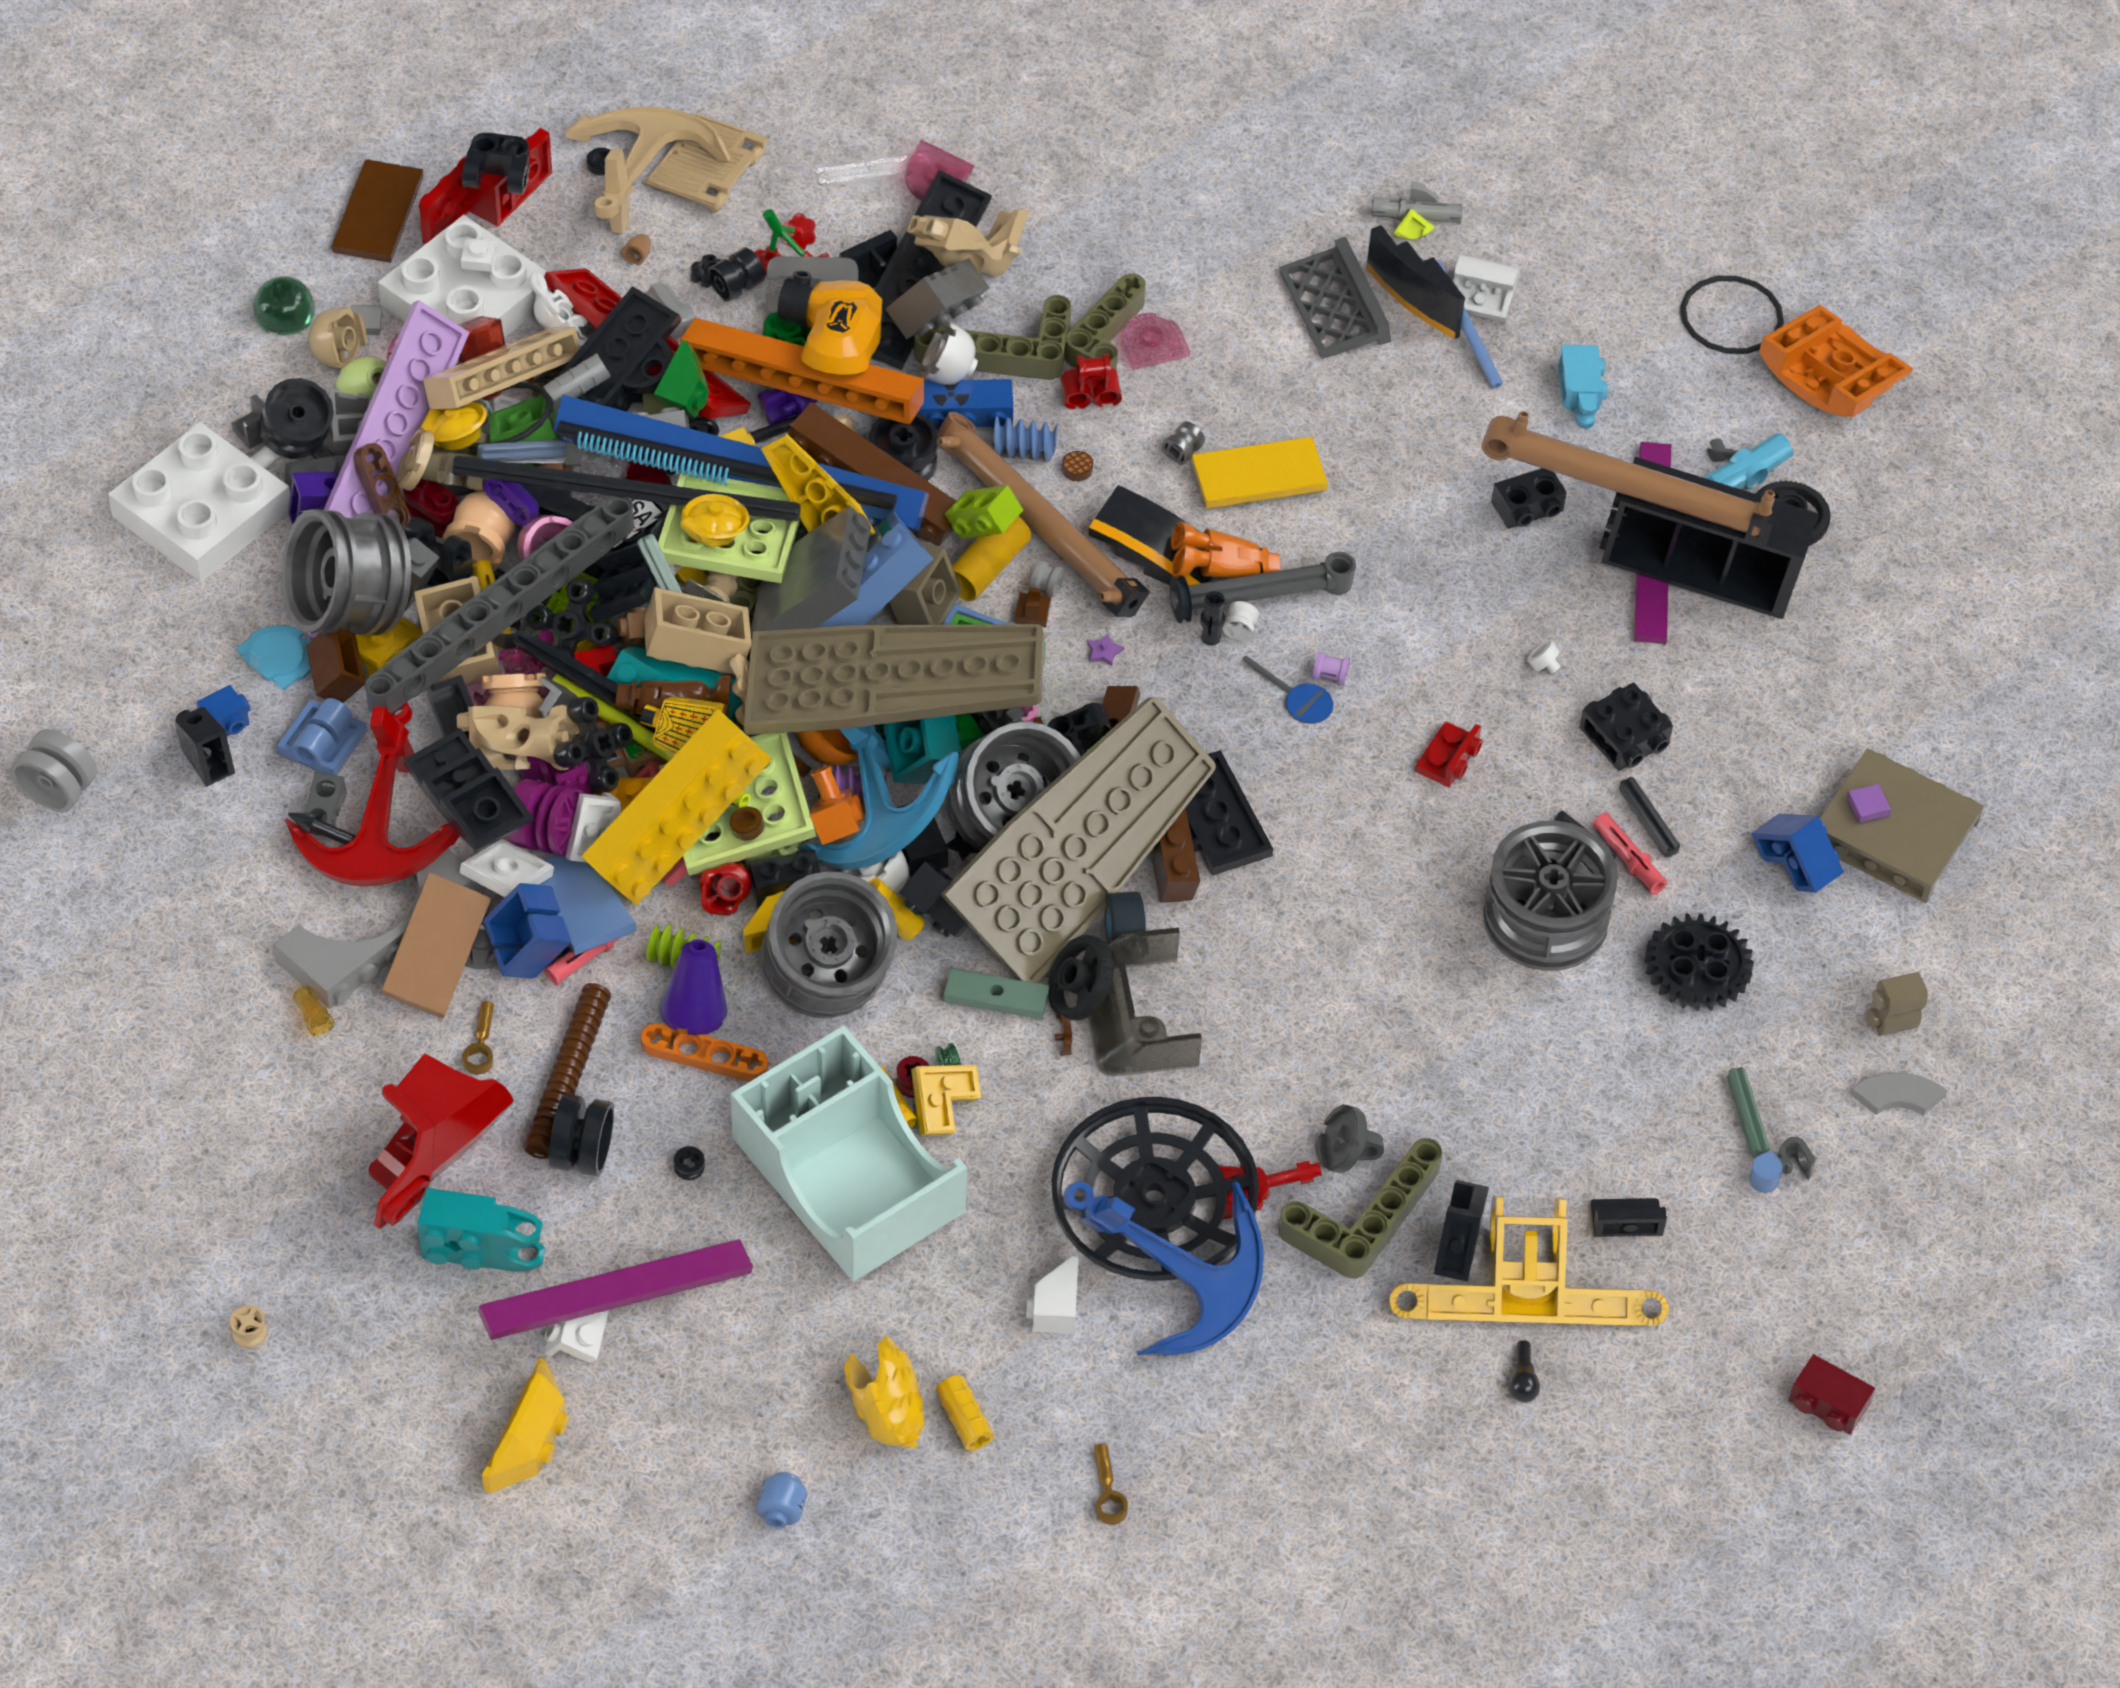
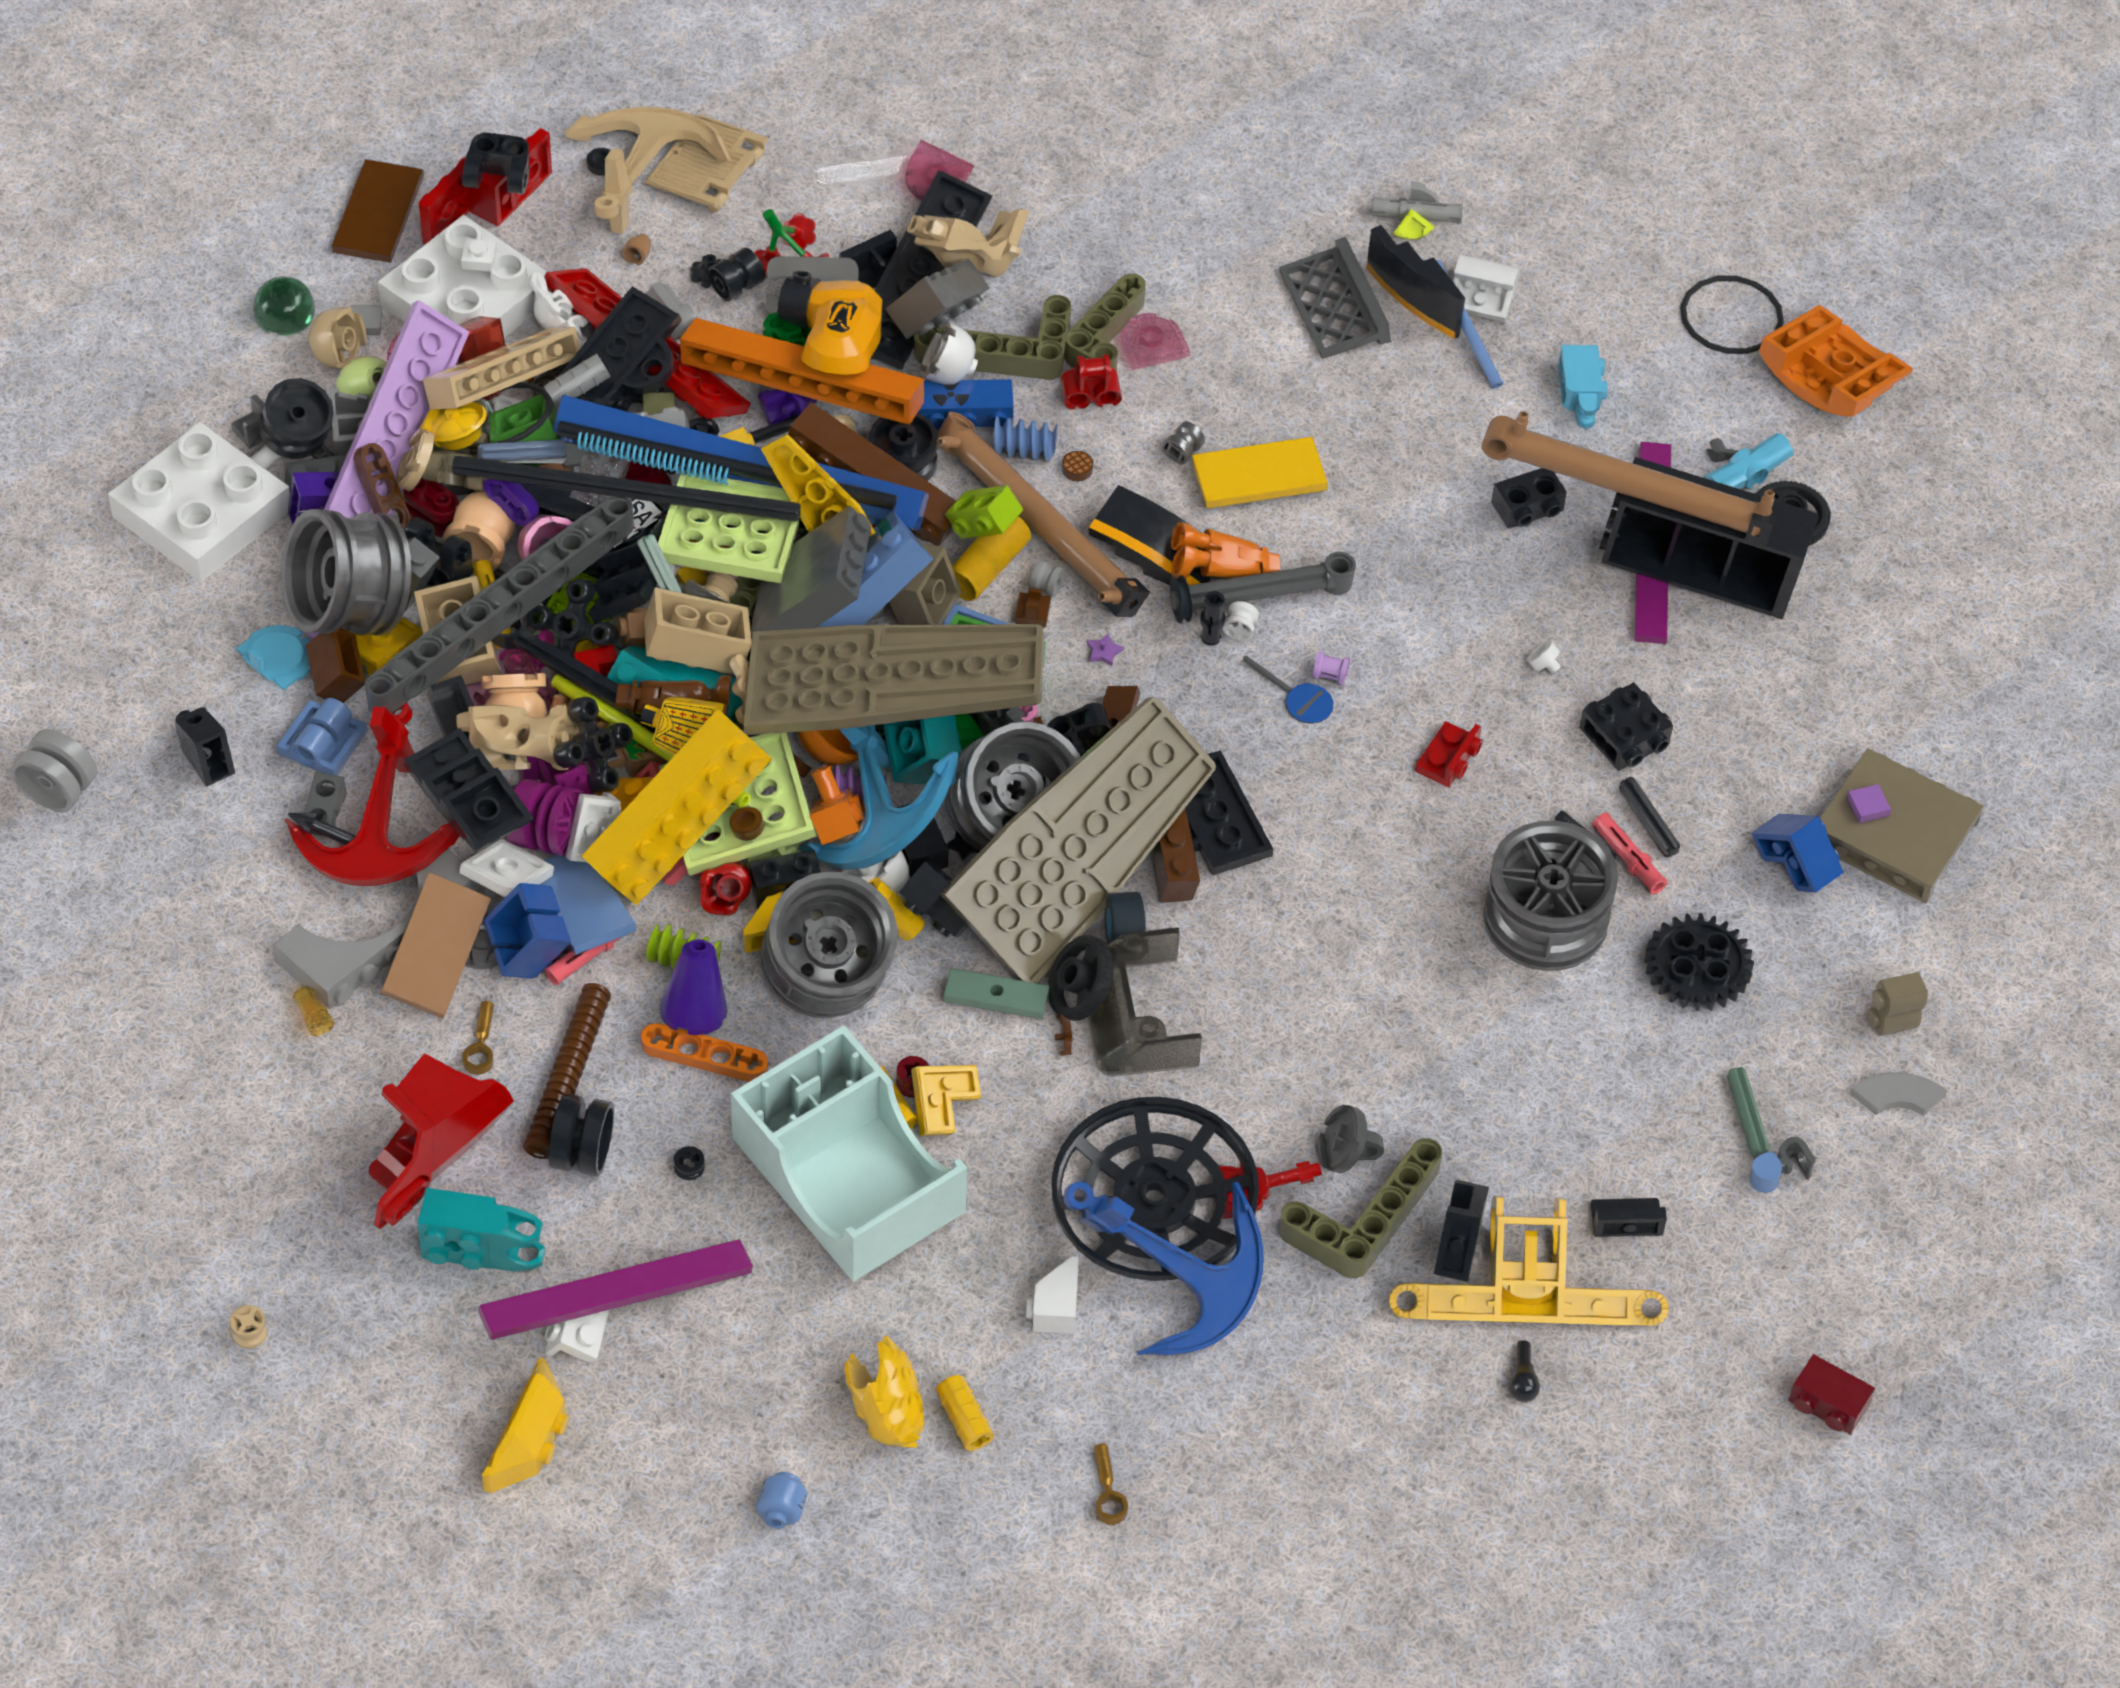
(228, 709): blue brick -> none
(557, 696): flat silver panel -> none
(684, 382): green slope -> none
(714, 519): yellow piece -> none
(947, 1056): clear green bush -> none

